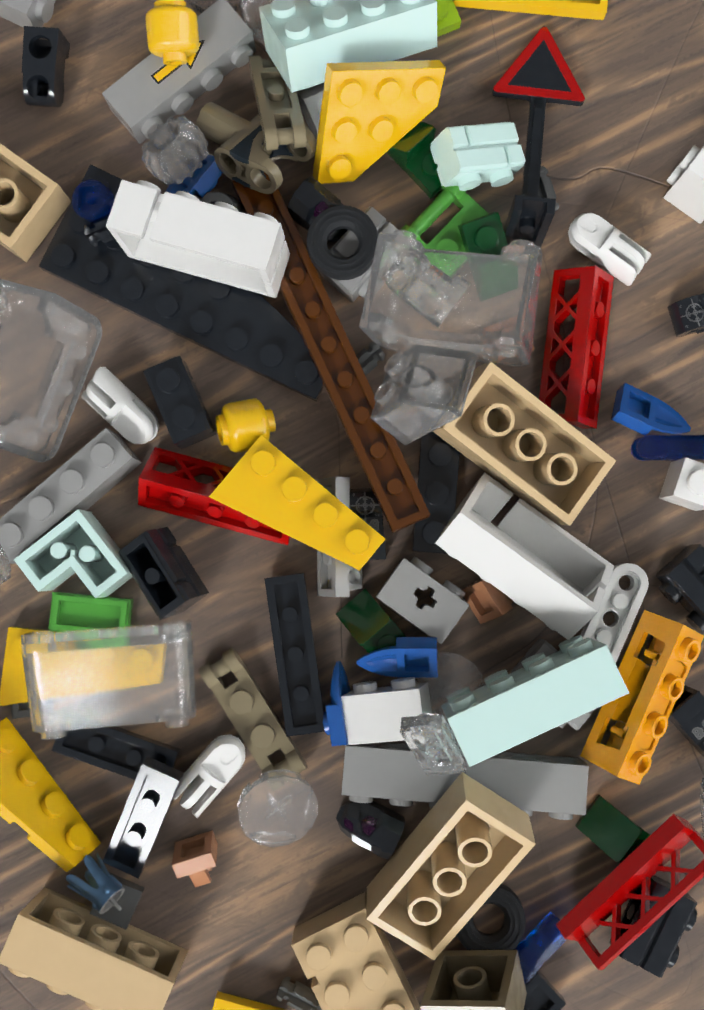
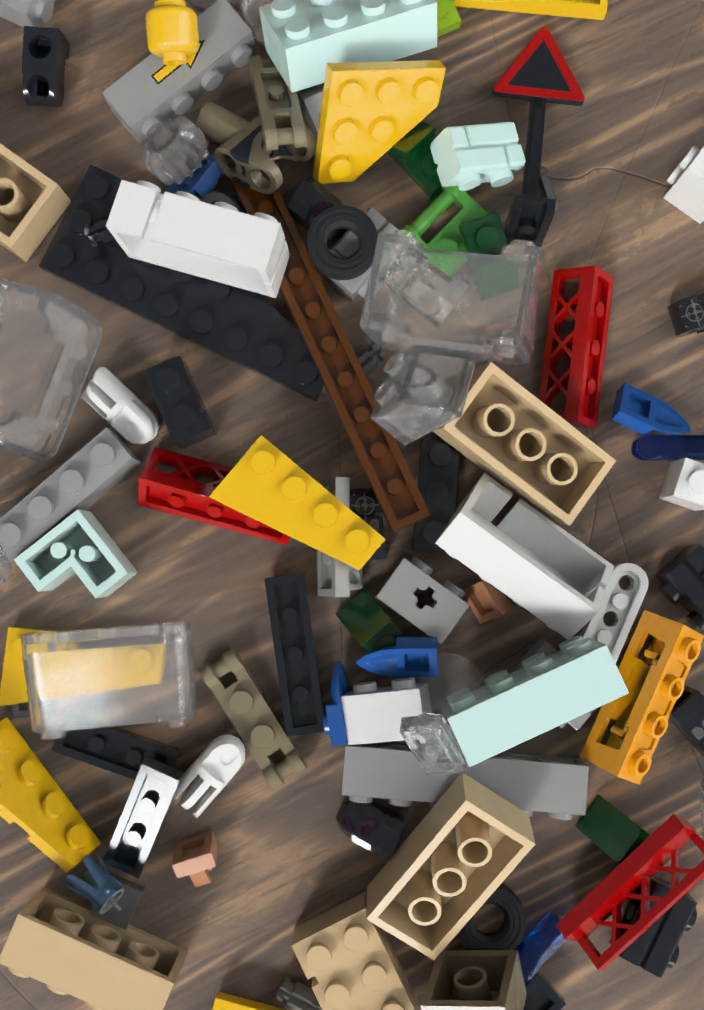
(85, 611): bright green tile -> none
(92, 200): clear blue tile -> none
(163, 572): black brick -> none
(244, 423): yellow head -> none
(277, 808): clear tile -> none
(608, 247): white arm -> none

